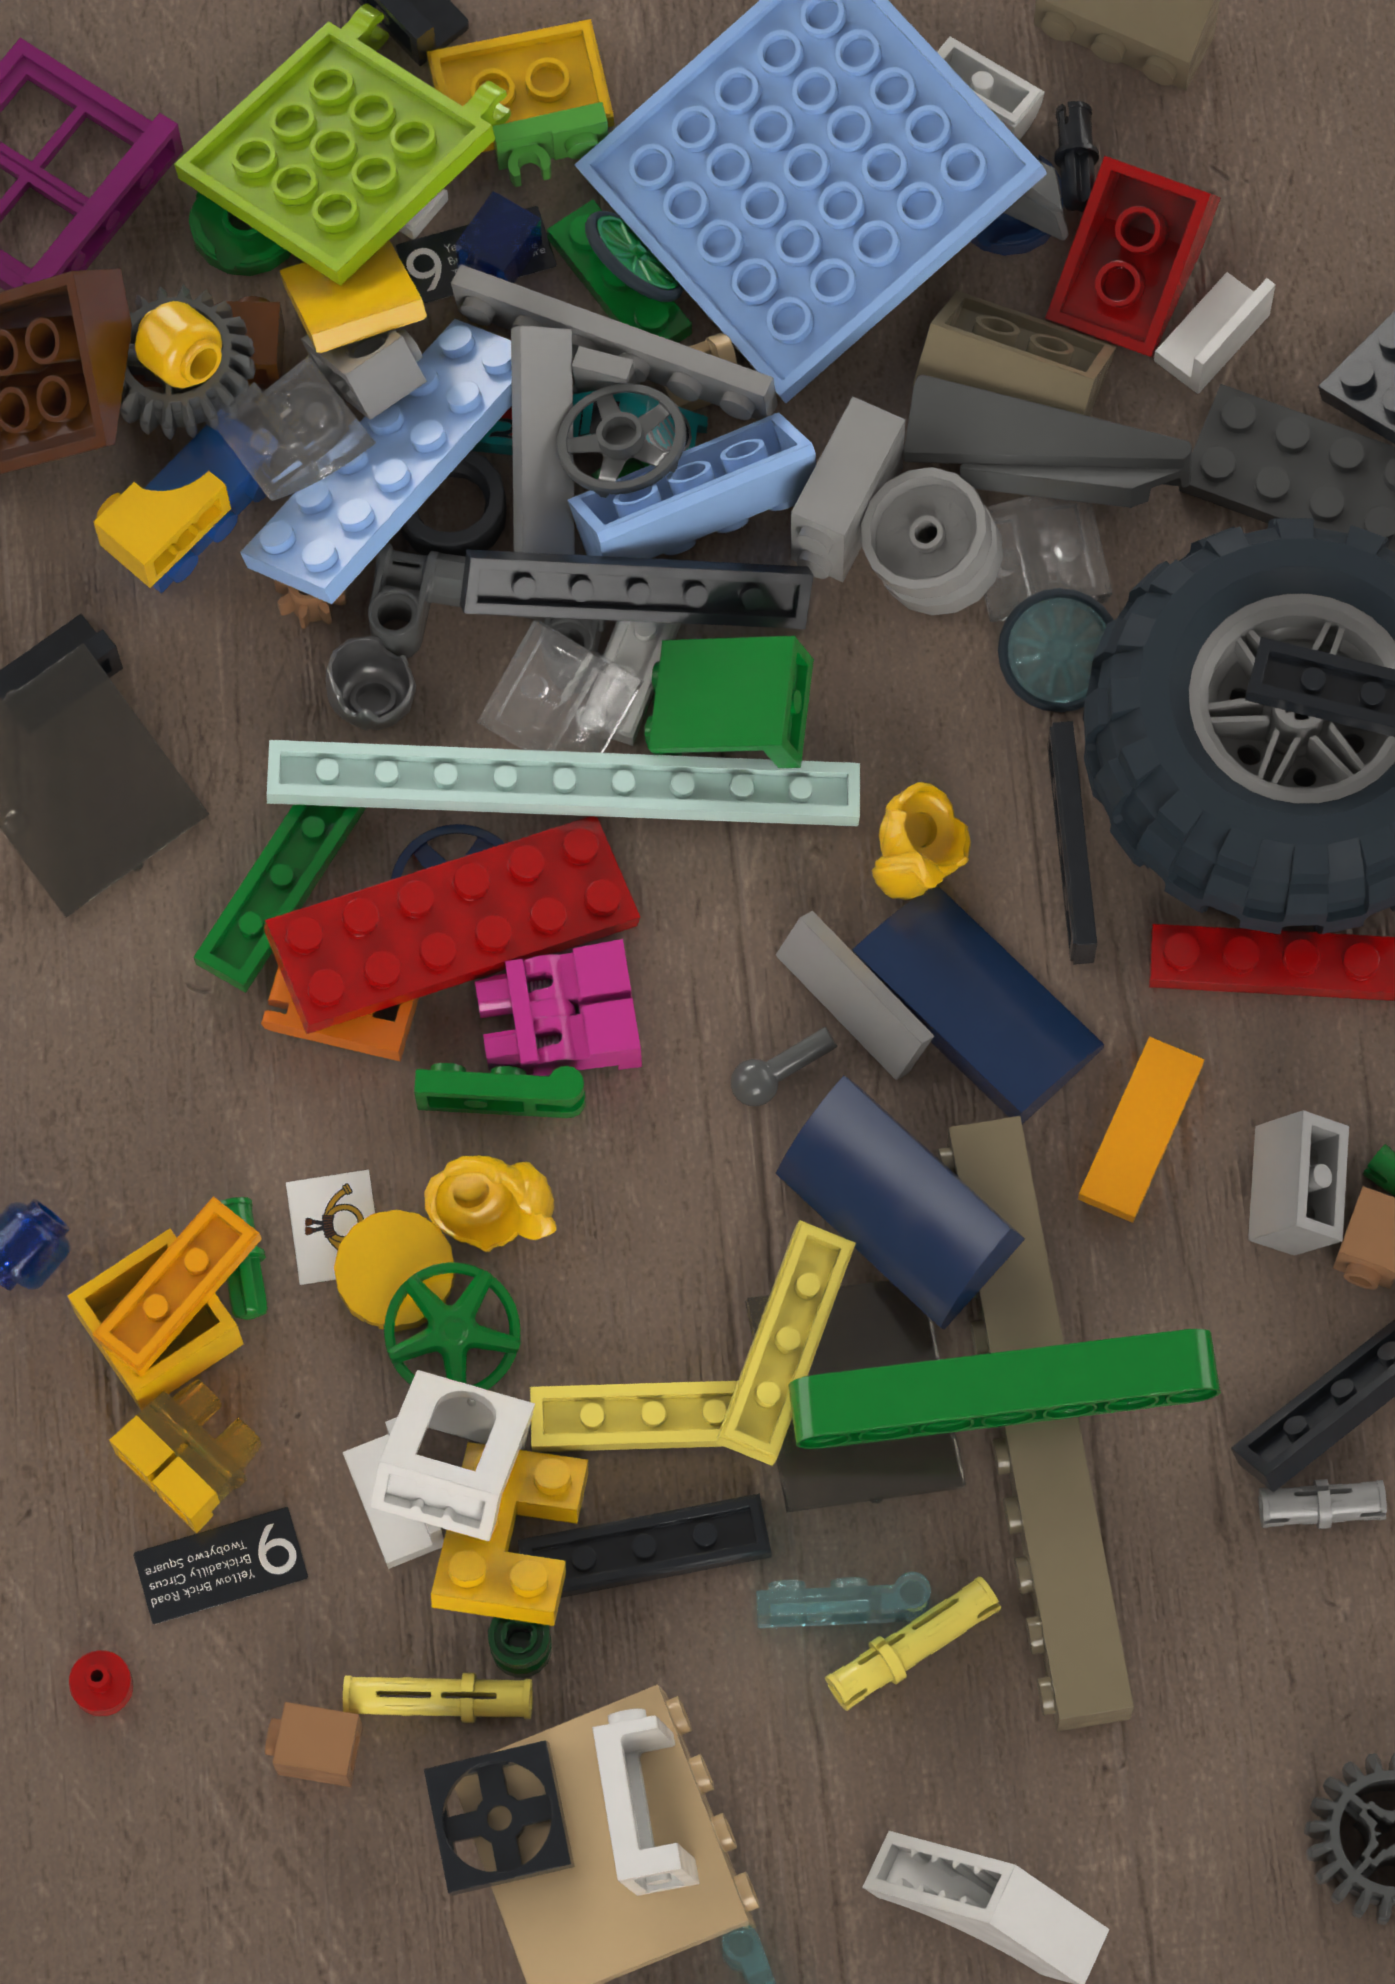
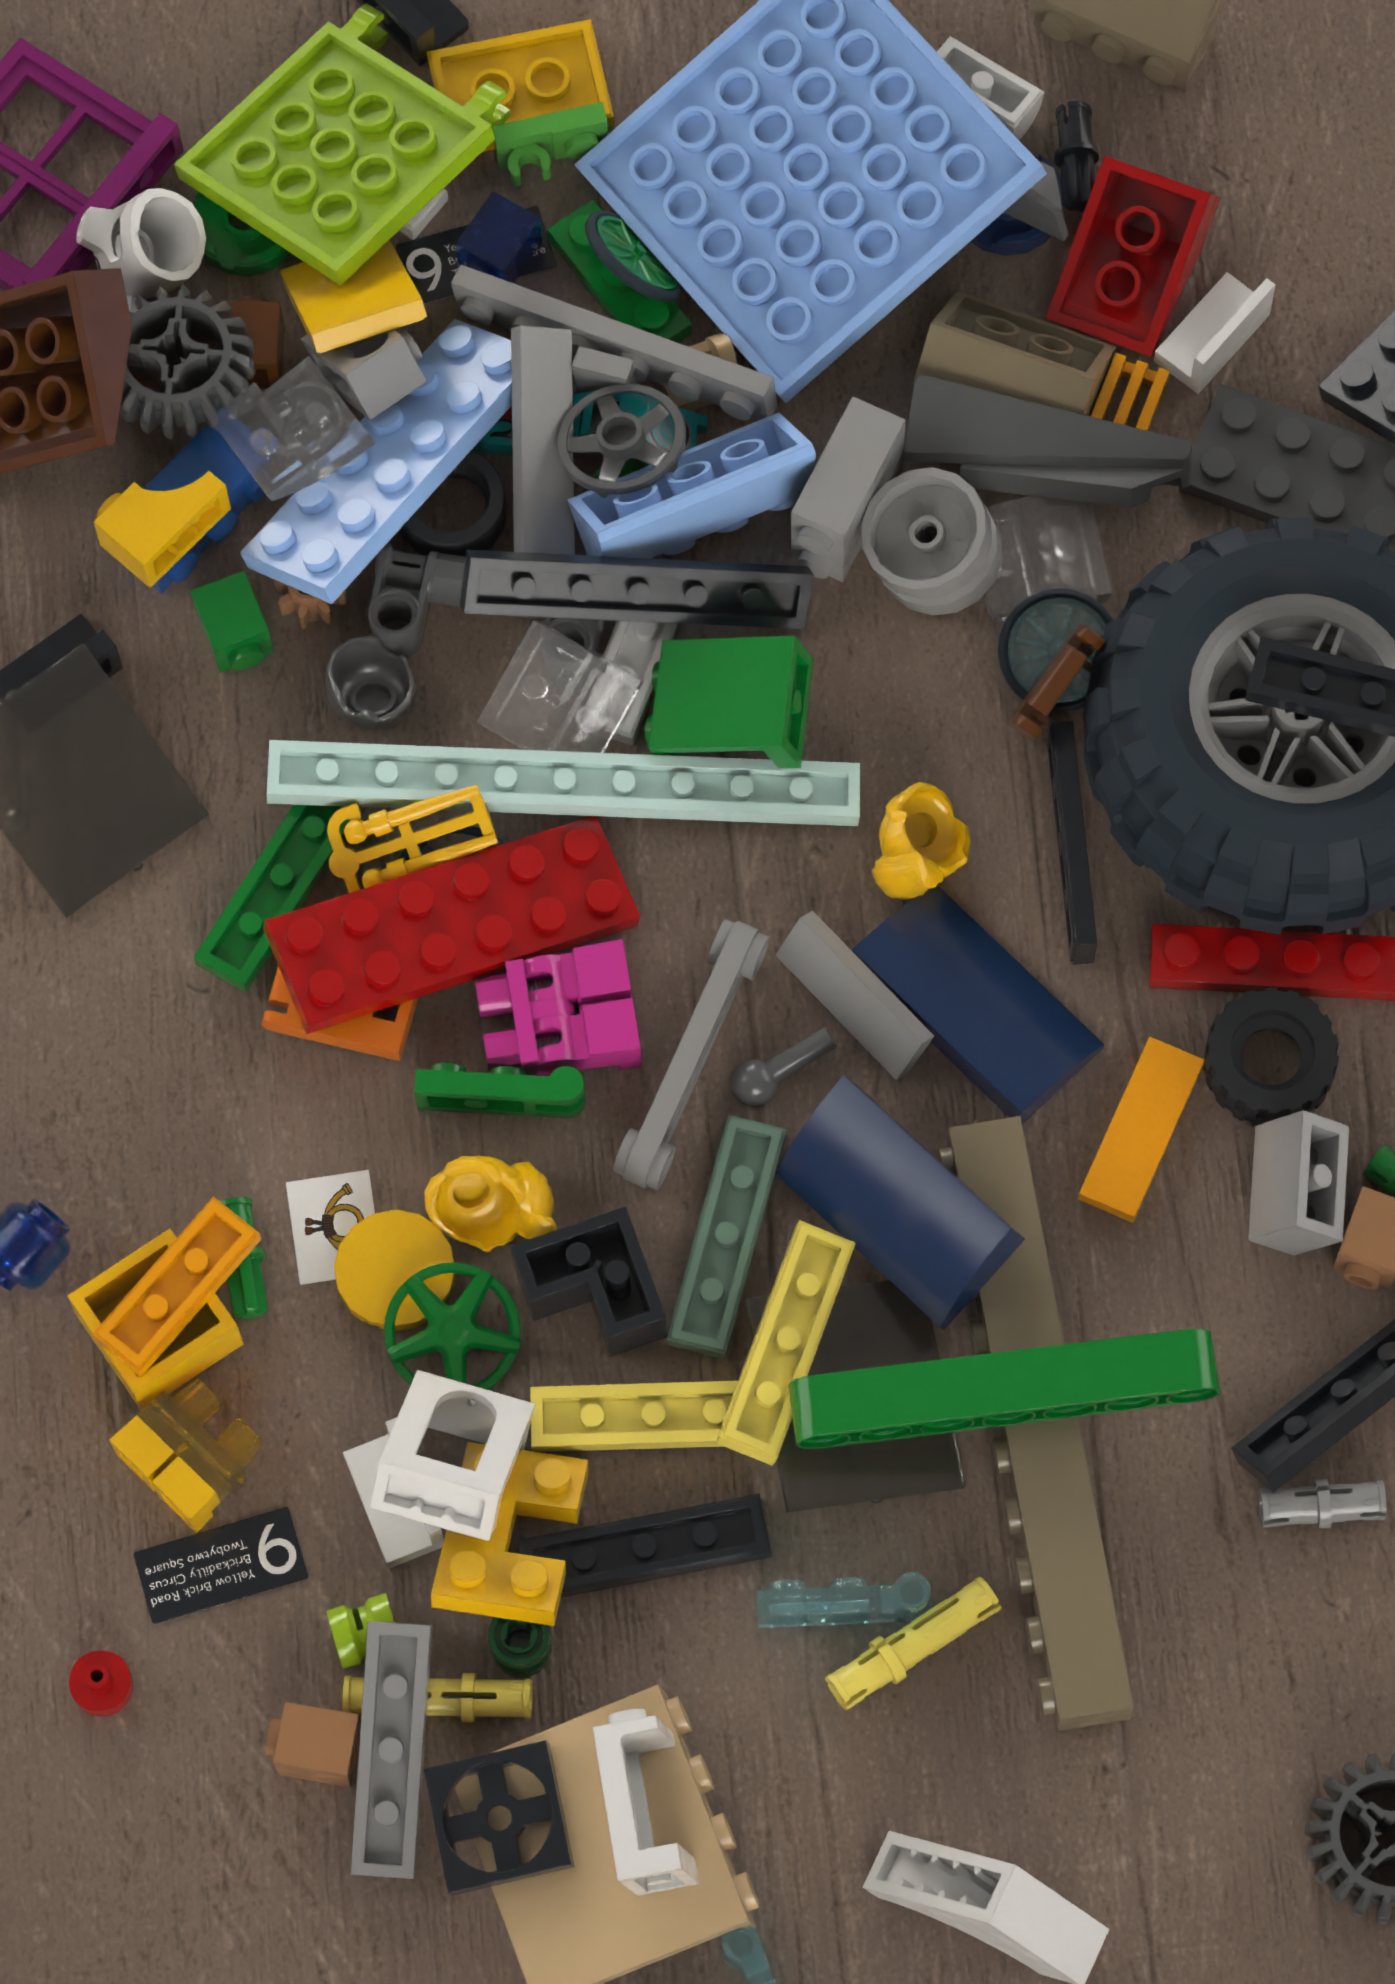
(151, 238): none -> white piece
(178, 344): yellow head -> none
(232, 622): none -> green brick
(346, 860): none -> yellow piece
(351, 1626): none -> lime wheel
(391, 1750): none -> light grey plate
(598, 1265): none -> black brick
(646, 1154): none -> light grey piece
(726, 1237): none -> sand green tile
(1054, 681): none -> reddish brown container
(1138, 374): none -> light orange tile
(1277, 1012): none -> black tyre

